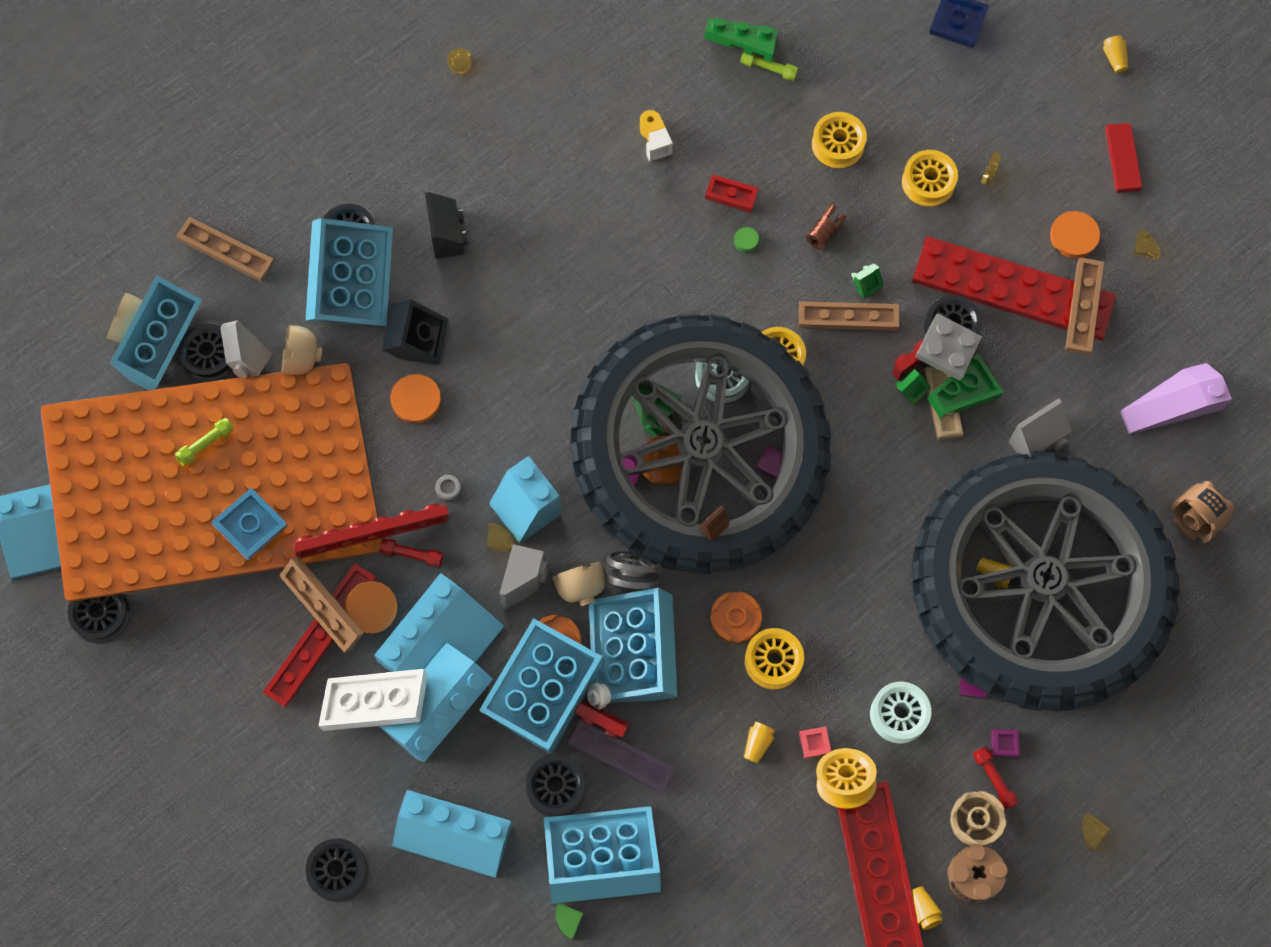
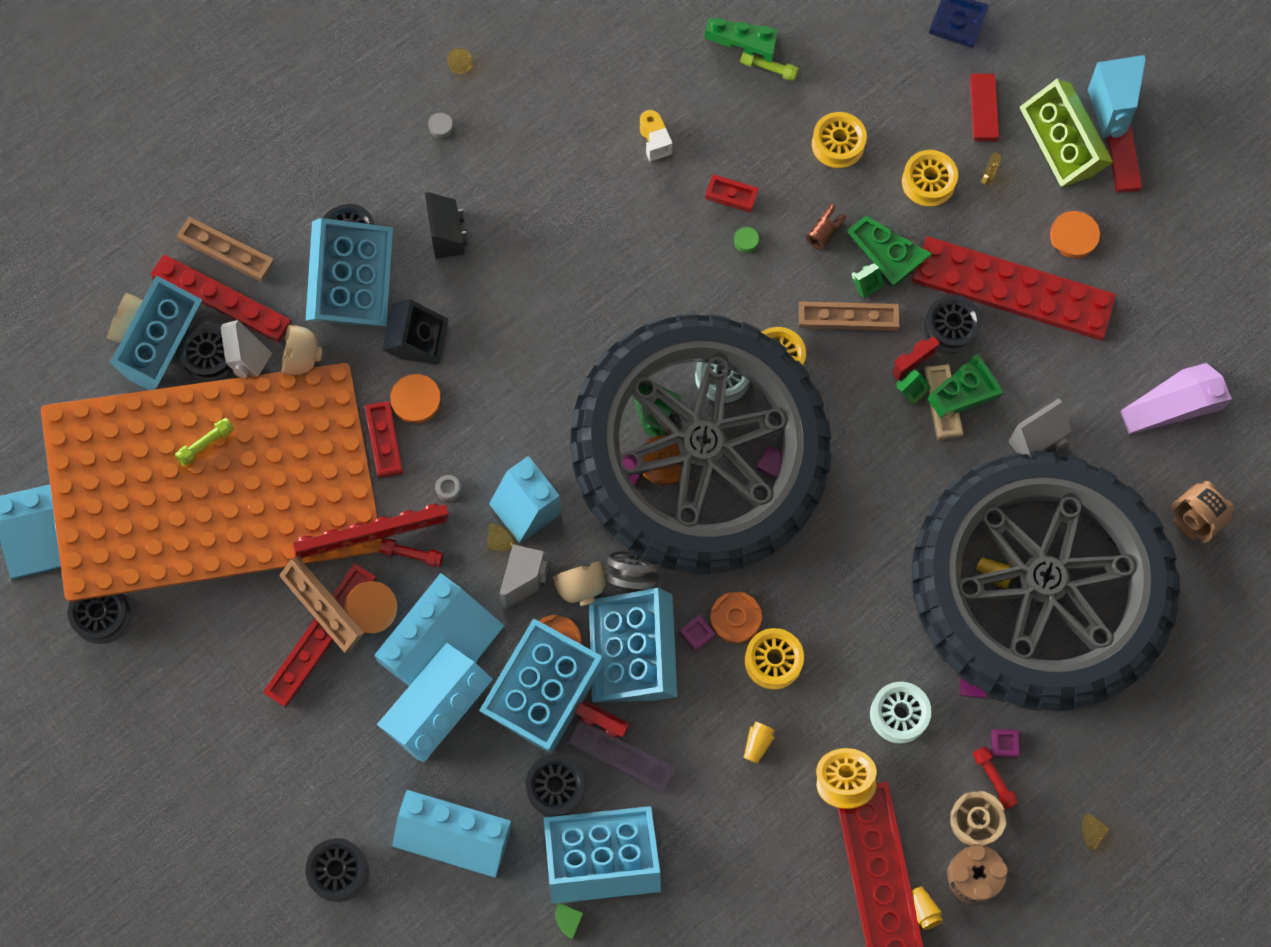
(223, 299): none -> red plate
(249, 524): dark azure plate -> none
(373, 700): white plate -> none
(383, 439): none -> red tile
(440, 125): none -> light grey tile
(598, 695): white plate -> none
(697, 633): none -> magenta tile
(715, 523): reddish brown slope -> none
(815, 742): coral plate -> none
(890, 252): none -> green wing
(948, 347): light grey plate -> none
(984, 107): none -> red tile
(1065, 133): none -> lime slope
(1084, 306): medium nougat plate -> none
(1115, 93): none -> medium azure slope
(1116, 51): yellow cone -> none
(1146, 246): clear yellow tile -> none

